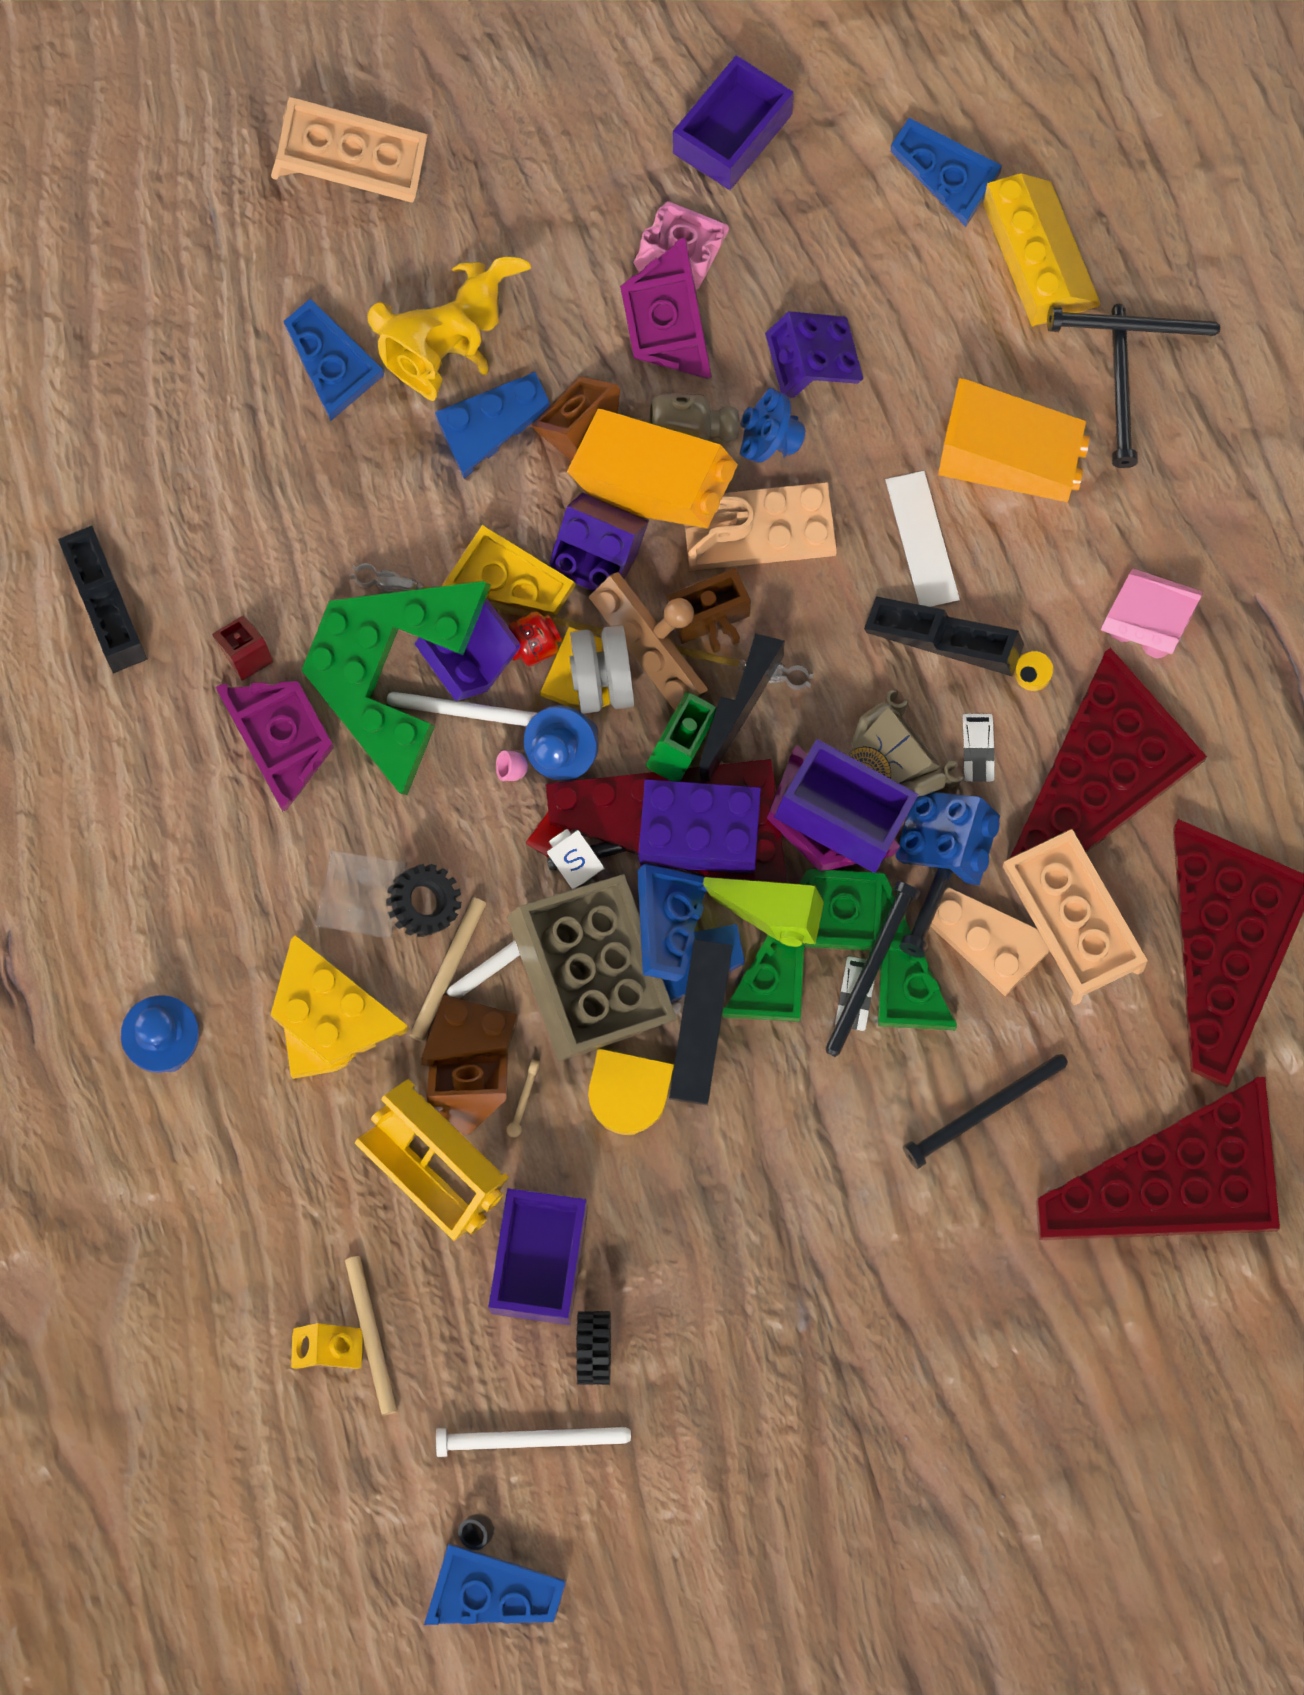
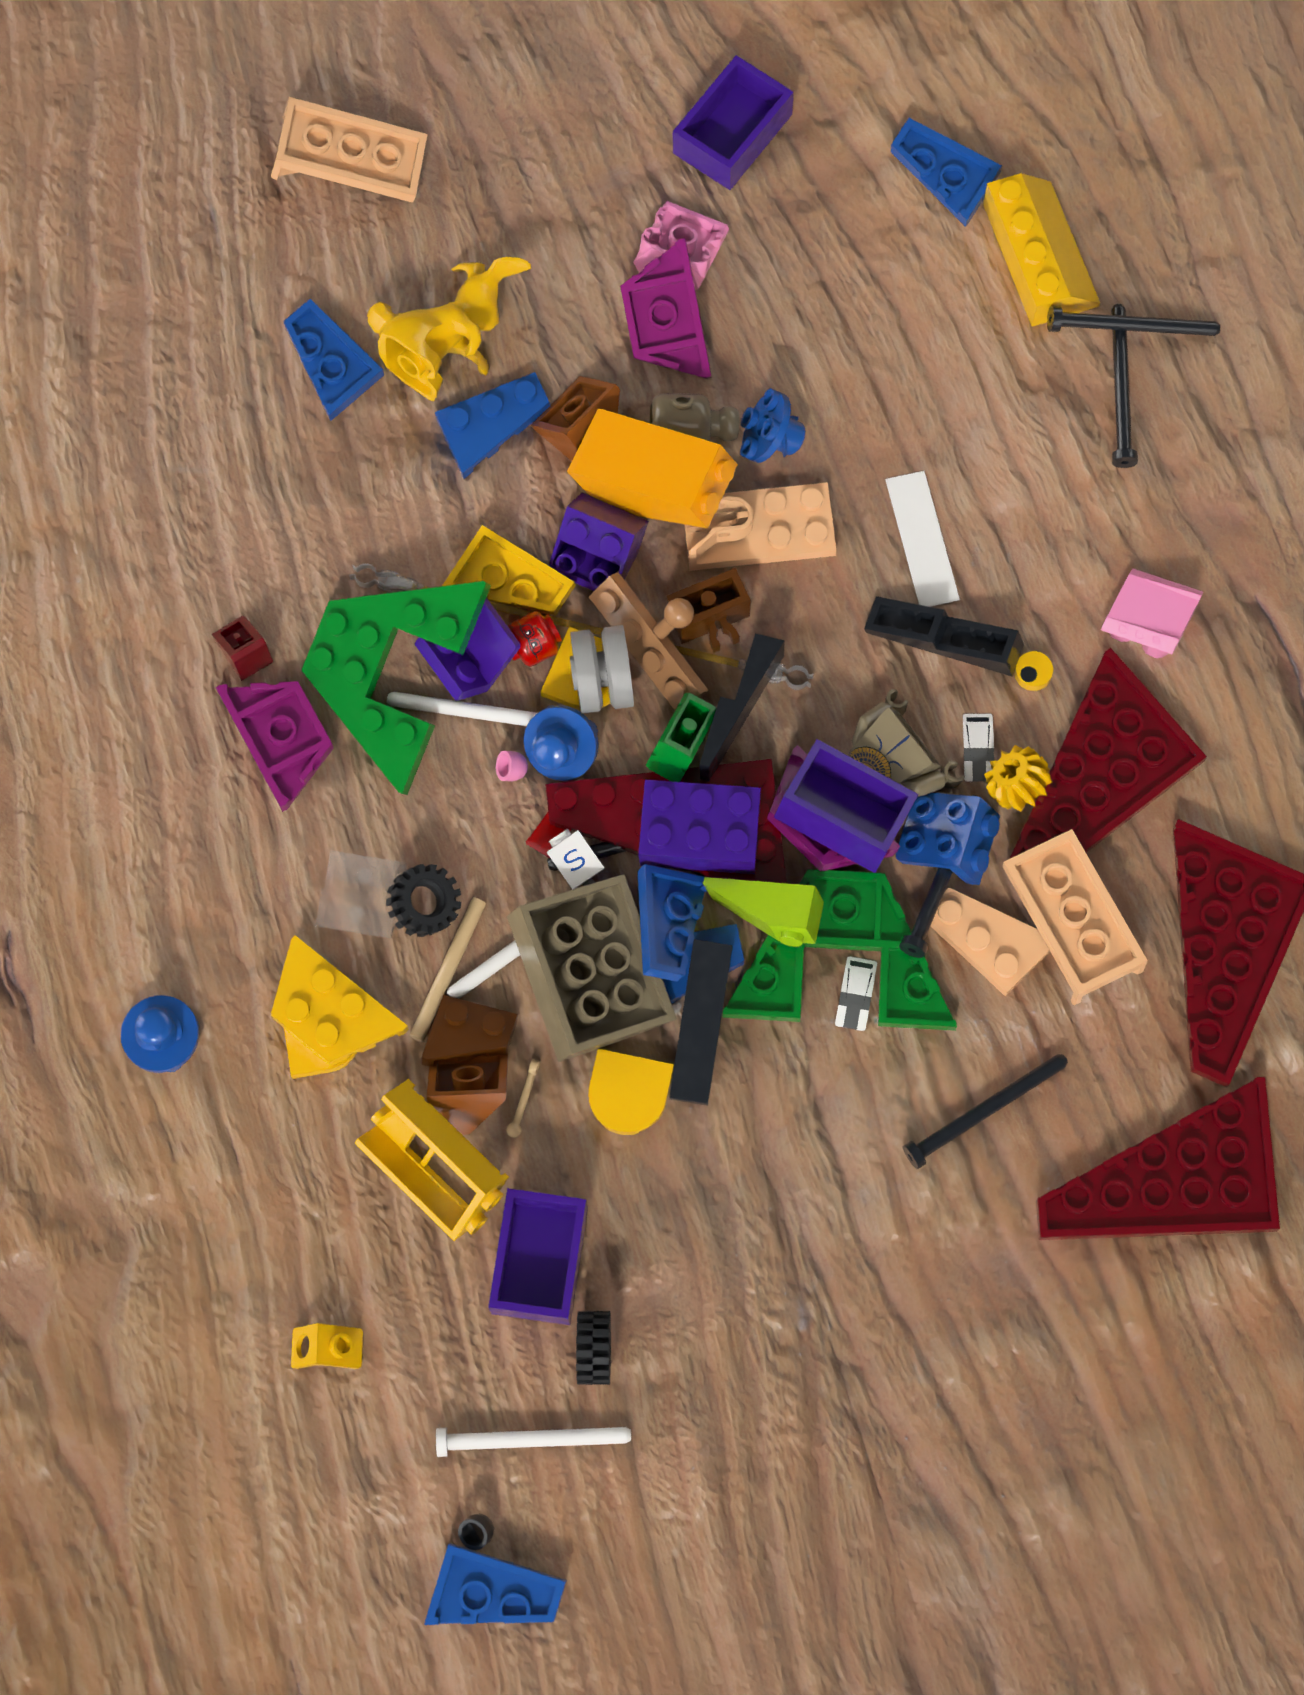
(102, 599): black slope -> none
(370, 1335): tan bar -> none
(811, 349): dark purple bracket -> none
(872, 965): black bar -> none
(1012, 443): light orange slope -> none
(1018, 778): none -> yellow gear

